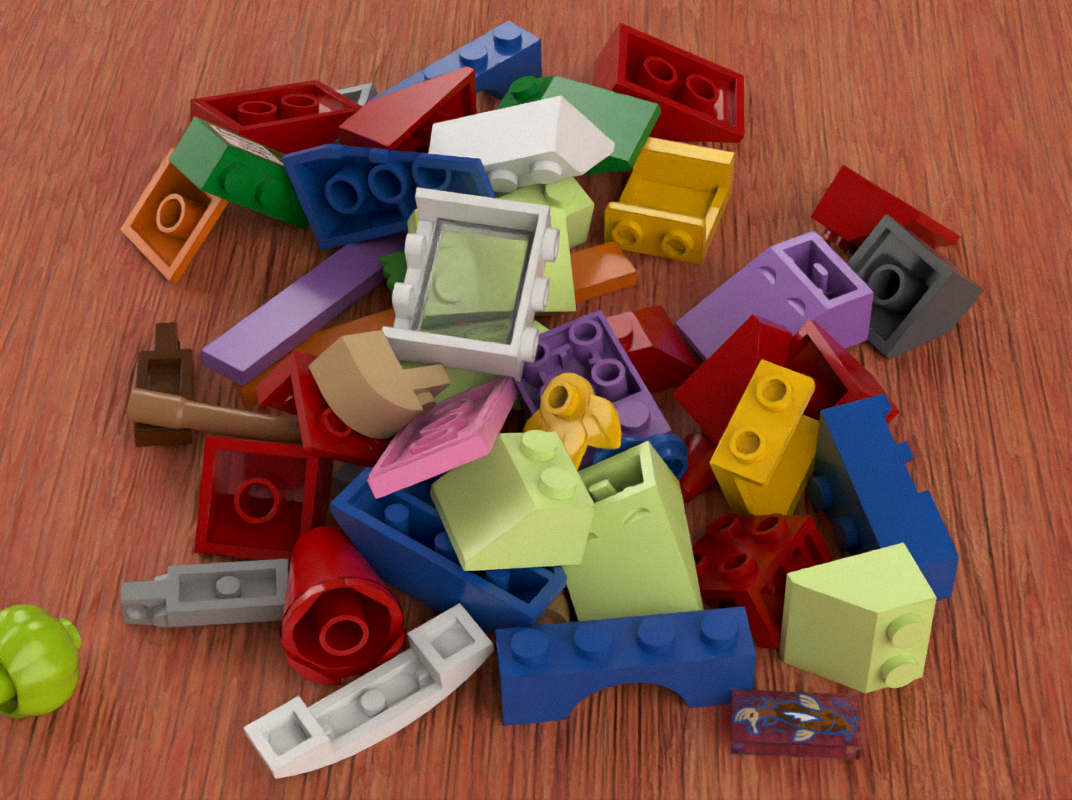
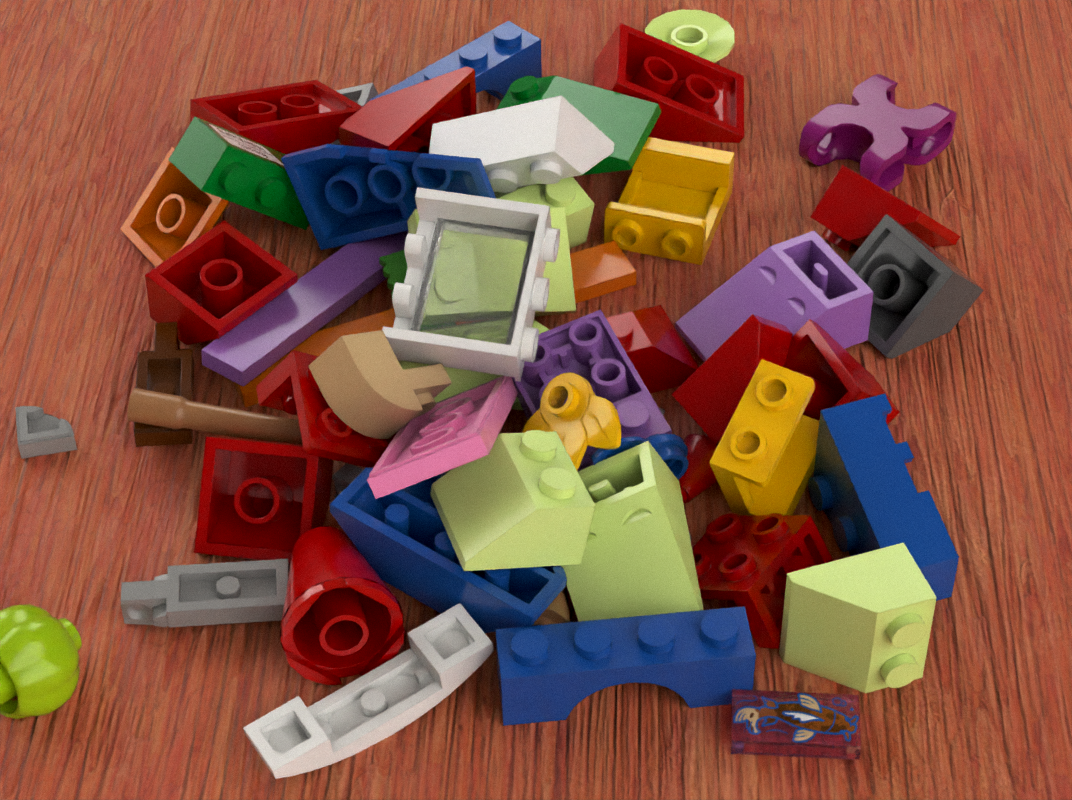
(42, 433): none -> light grey tile
(215, 284): none -> red slope
(694, 32): none -> yellowish green dish
(877, 133): none -> magenta piece

